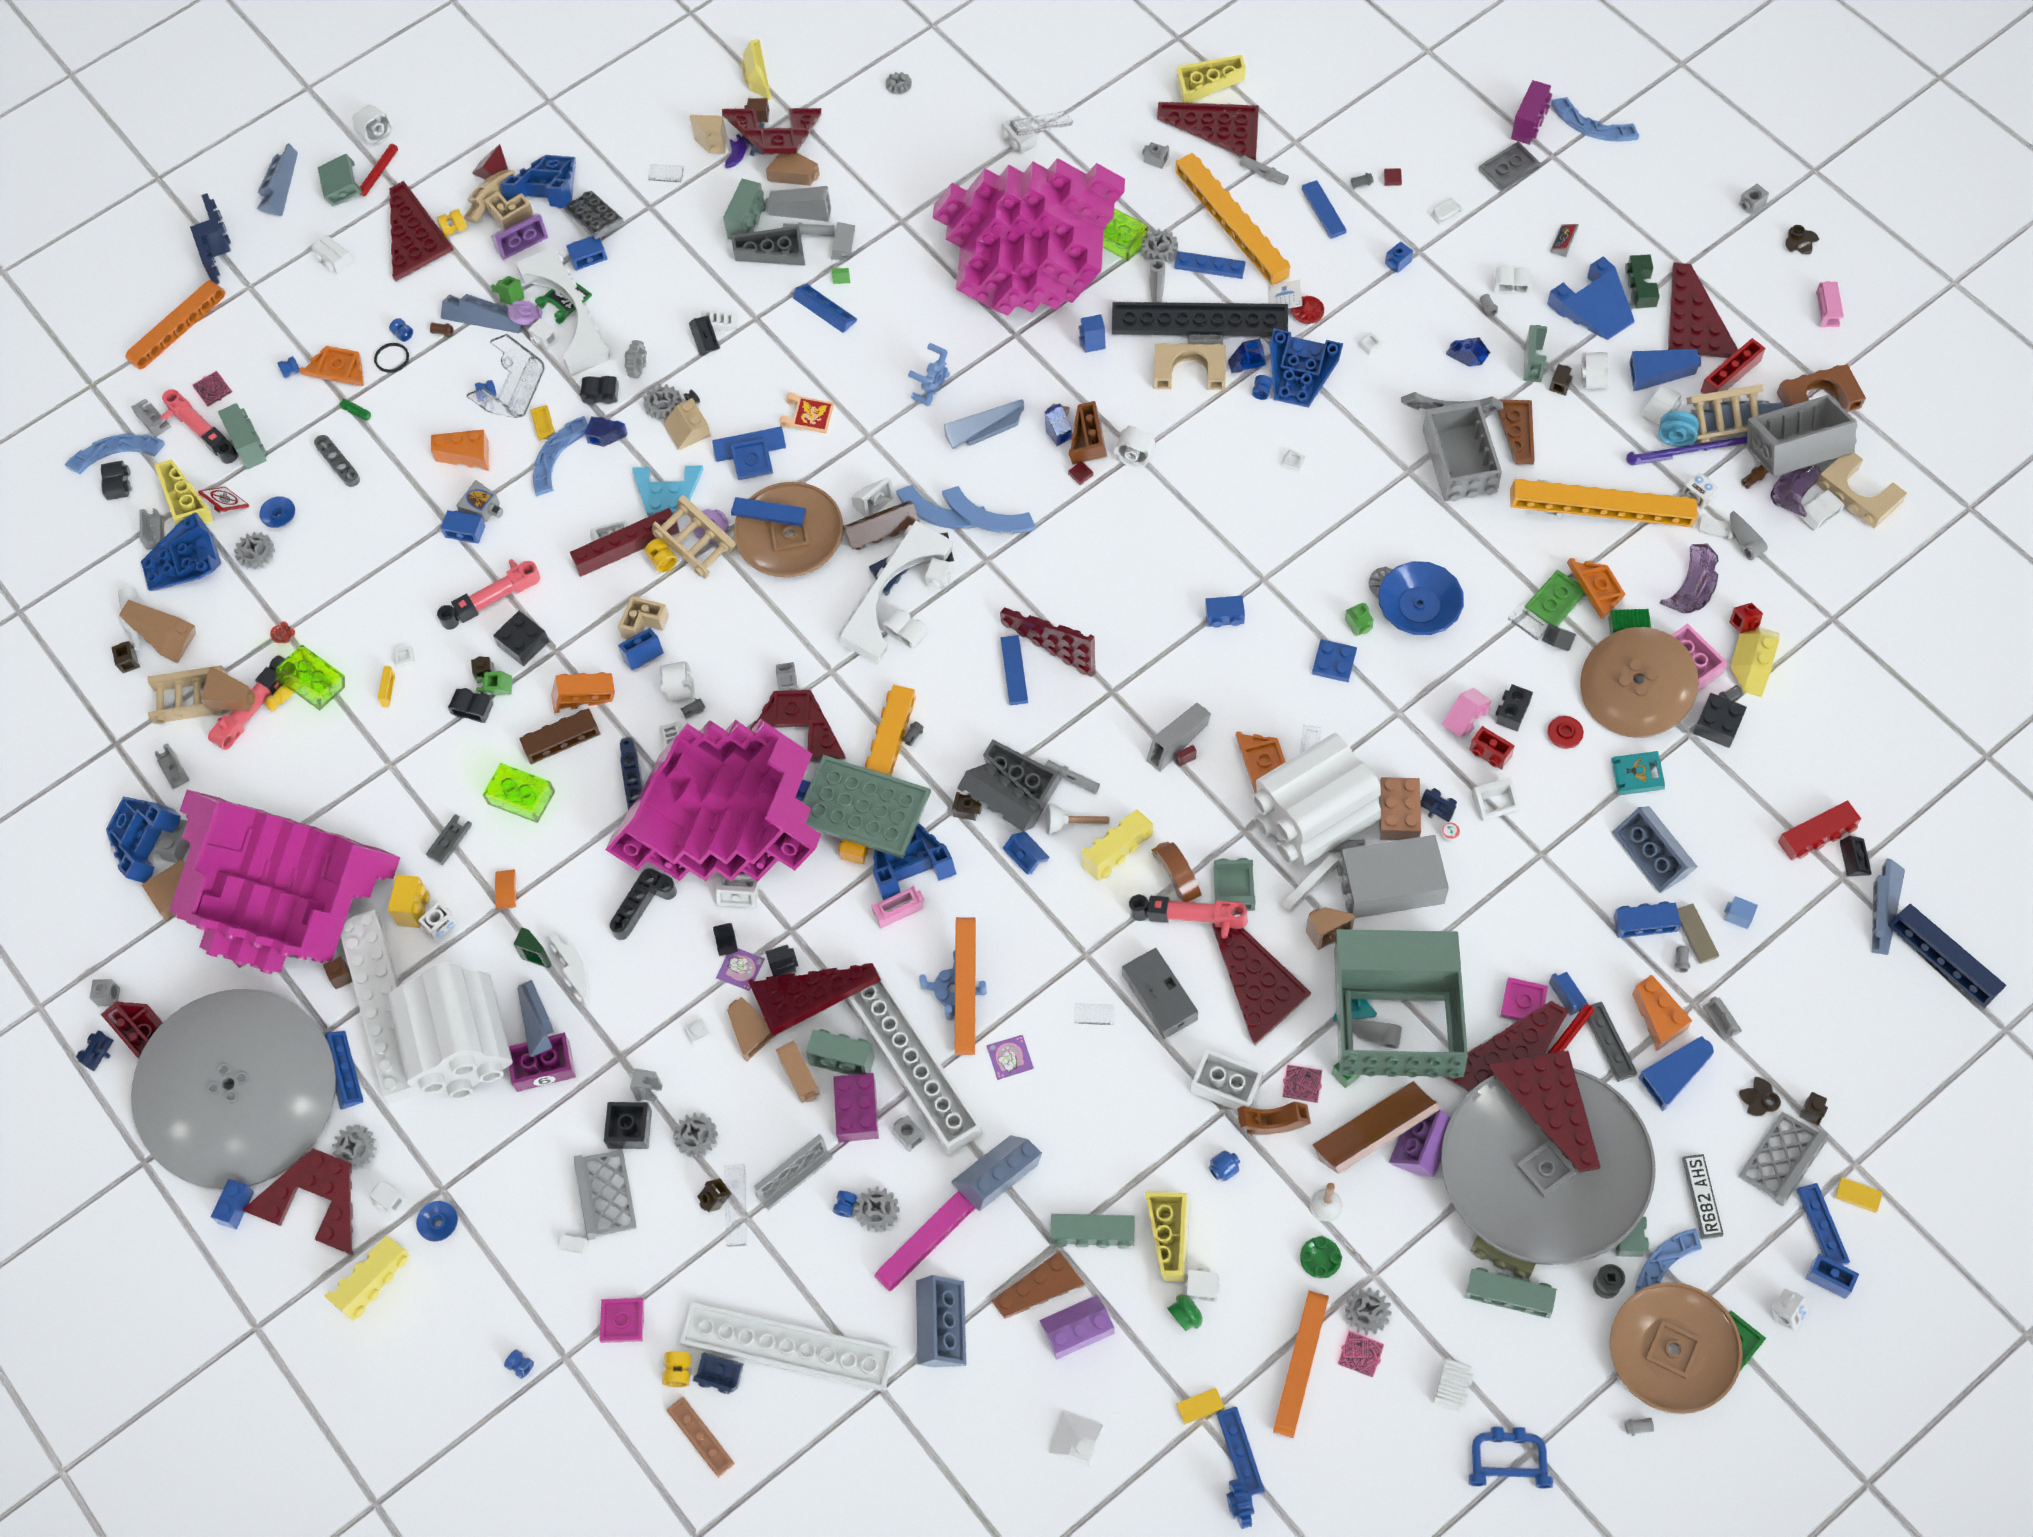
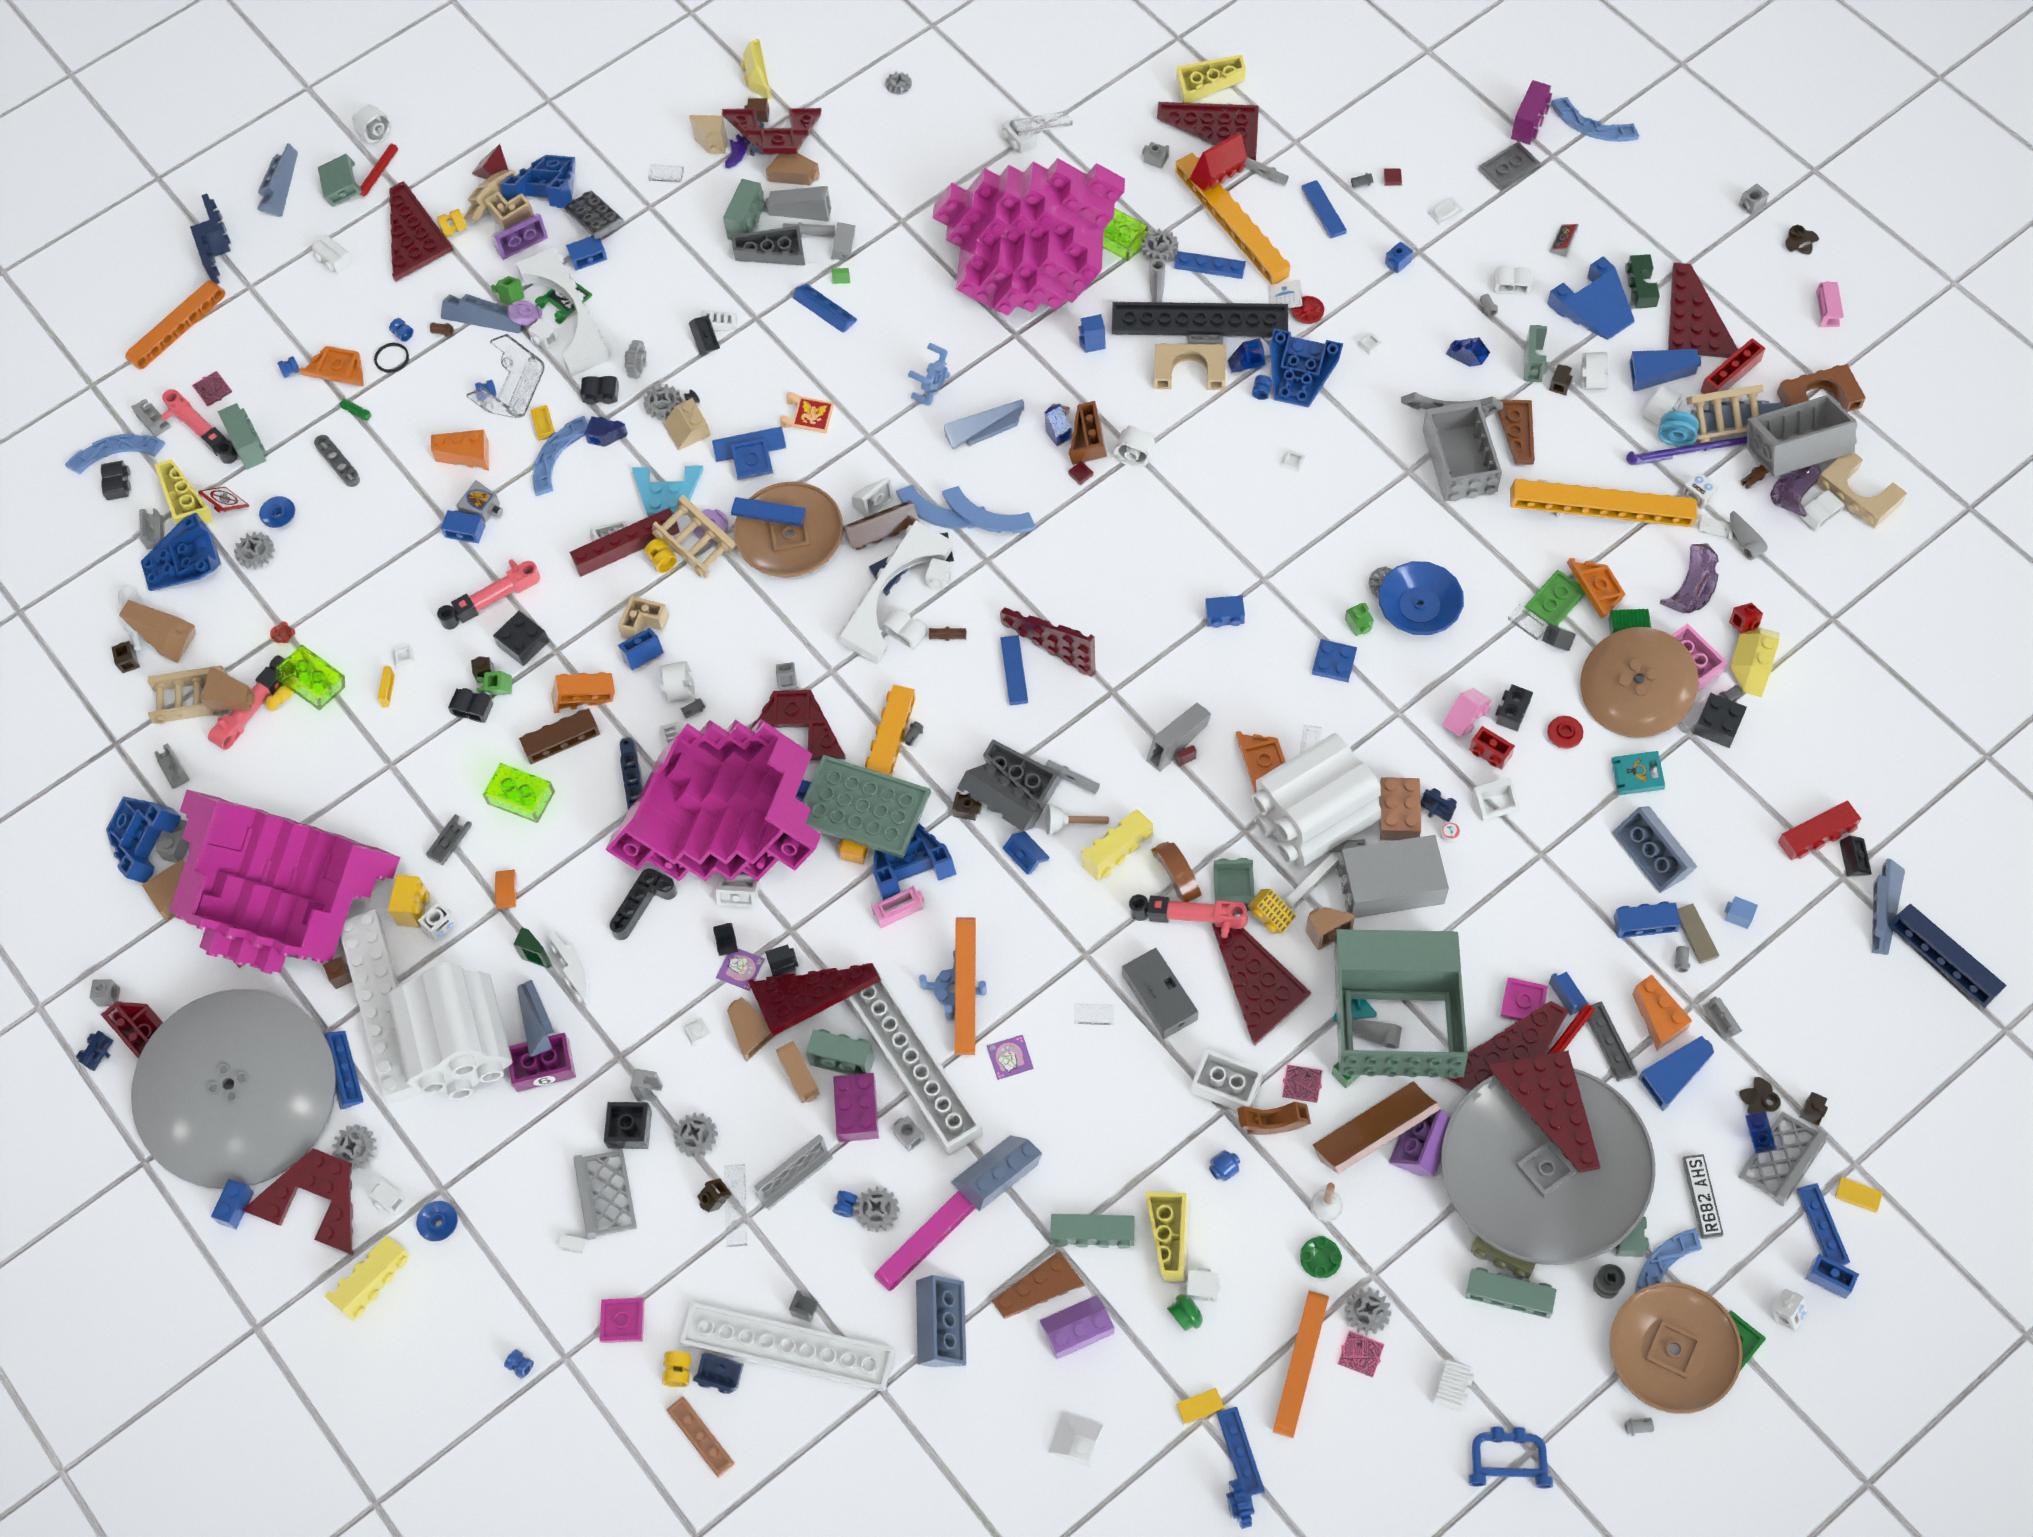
(803, 1307): none -> dark grey panel
(947, 633): none -> reddish brown pin
(1220, 163): none -> red slope
(1271, 911): none -> yellow brick
(1760, 1132): none -> clear blue slope

